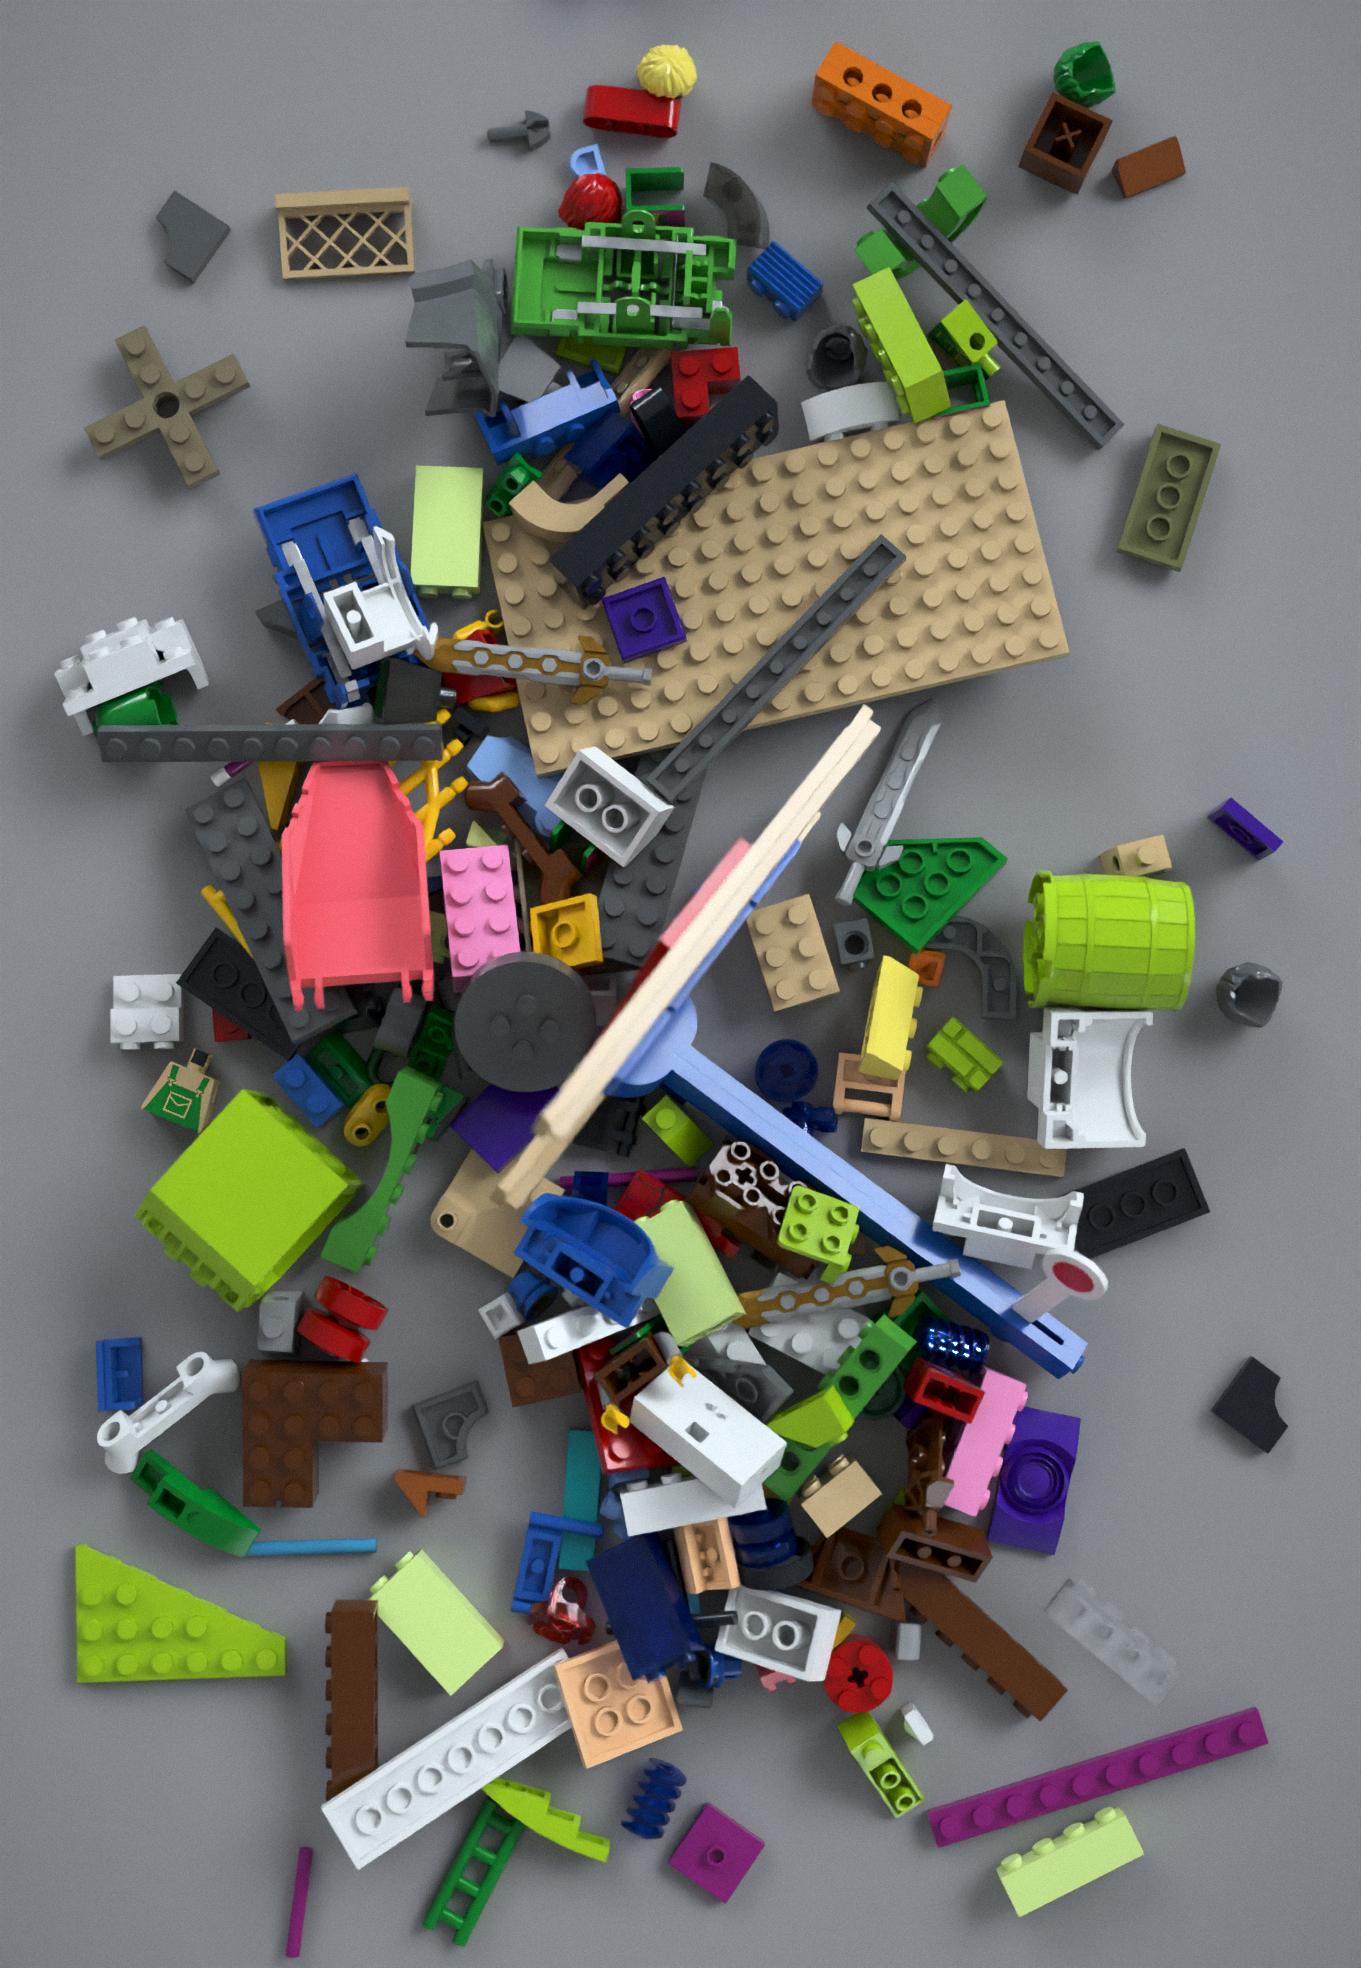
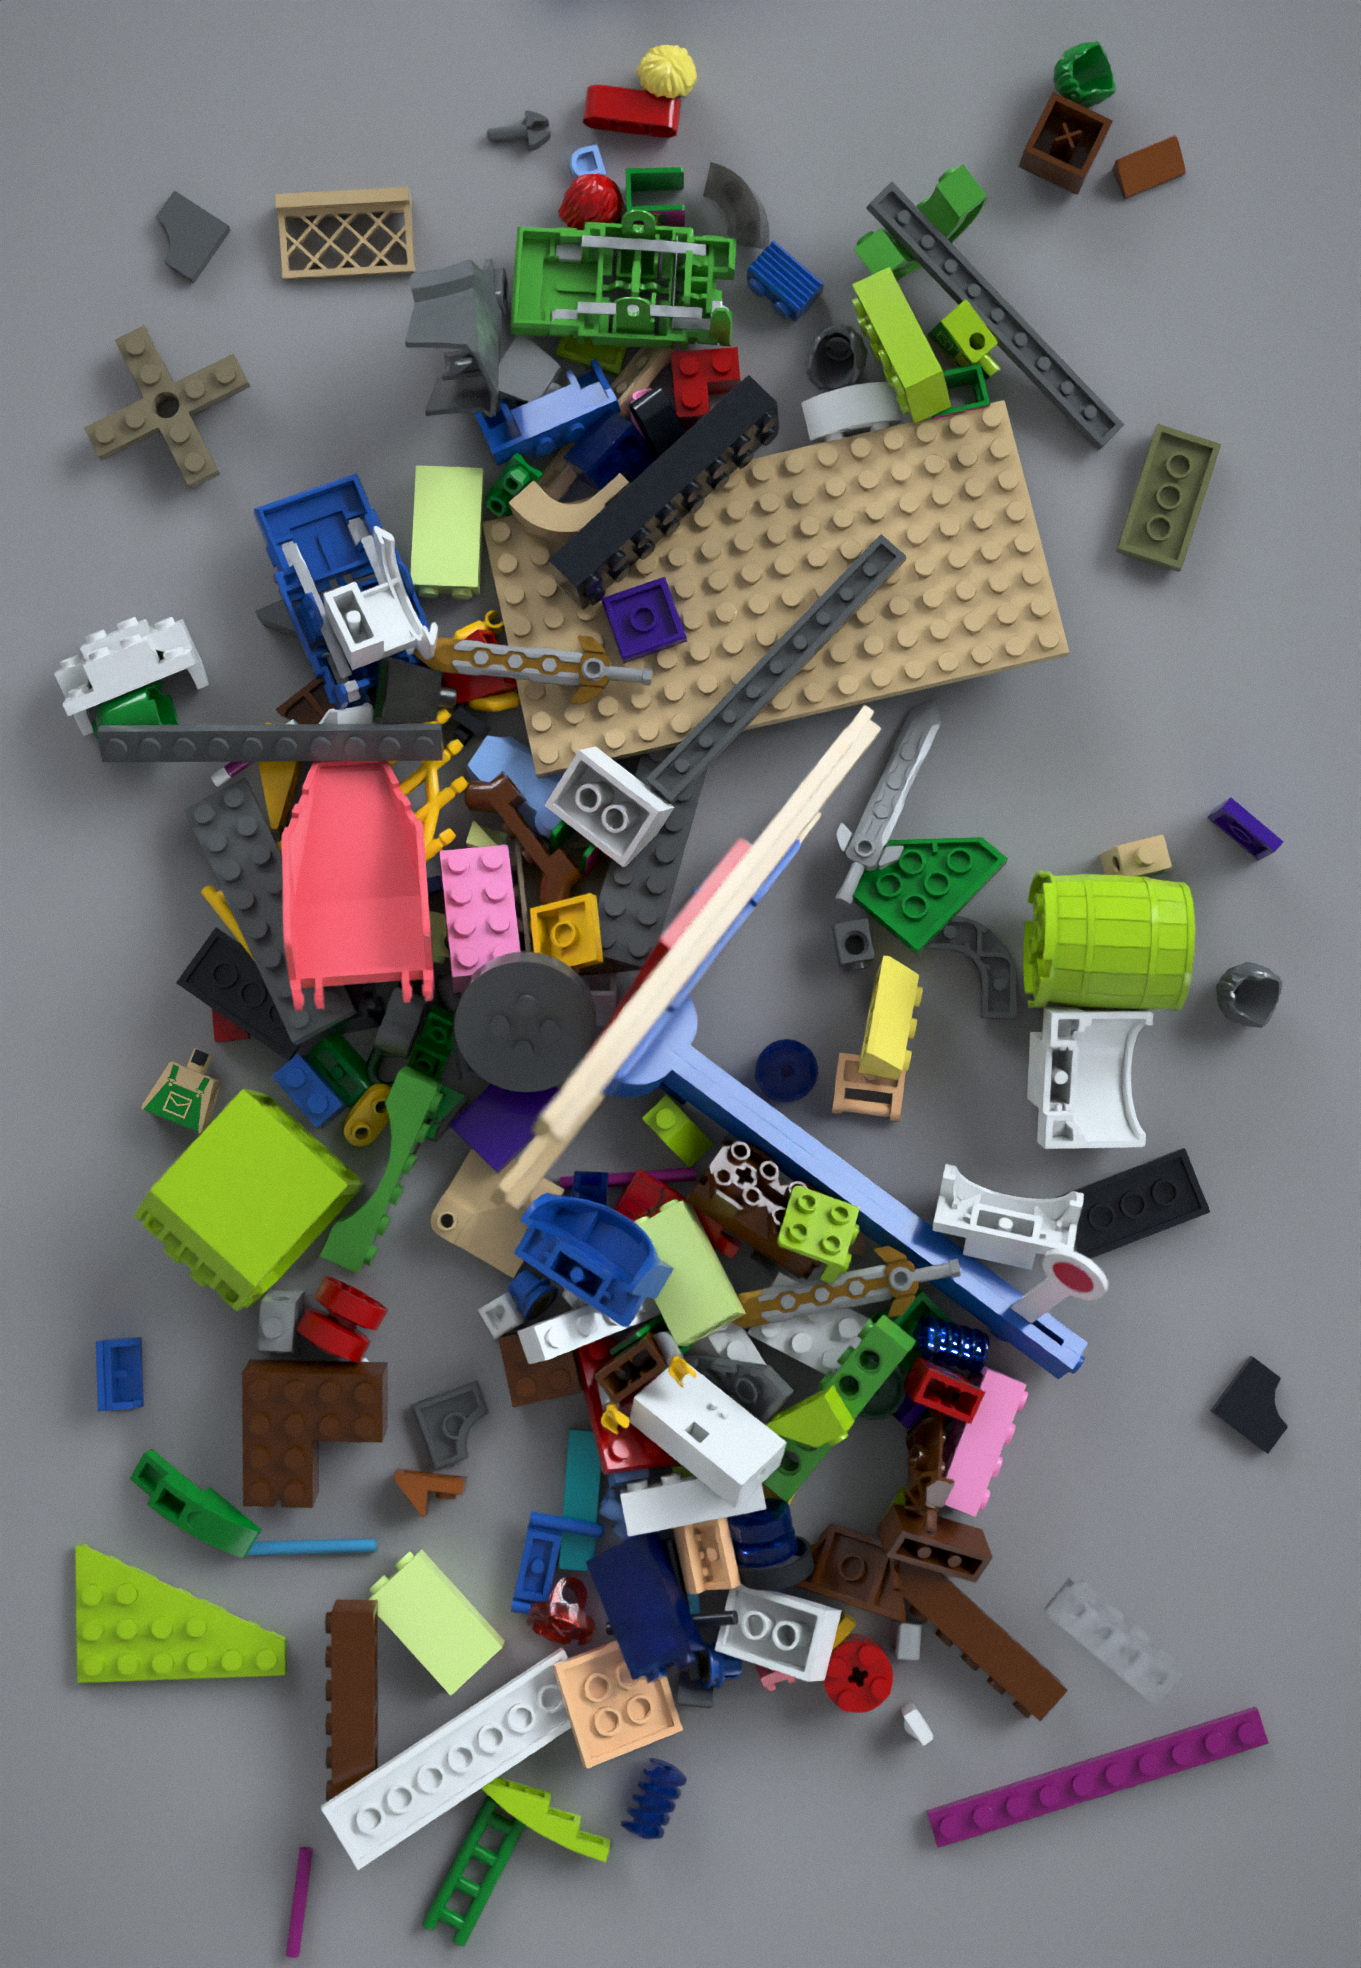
(147, 1011): white plate -> none
(199, 1378): white plate -> none
(599, 1126): black plate -> none
(716, 1852): magenta plate -> none
(791, 954): tan brick -> none
(812, 1118): clear blue plate -> none
(838, 1493): tan brick -> none
(880, 1763): lime slope -> none
(884, 96): orange brick -> none
(928, 966): orange tile -> none
(961, 1147): tan plate -> none
(962, 1055): lime brick -> none
(1034, 1481): dark purple slope -> none
(1069, 1860): yellowish green brick -> none

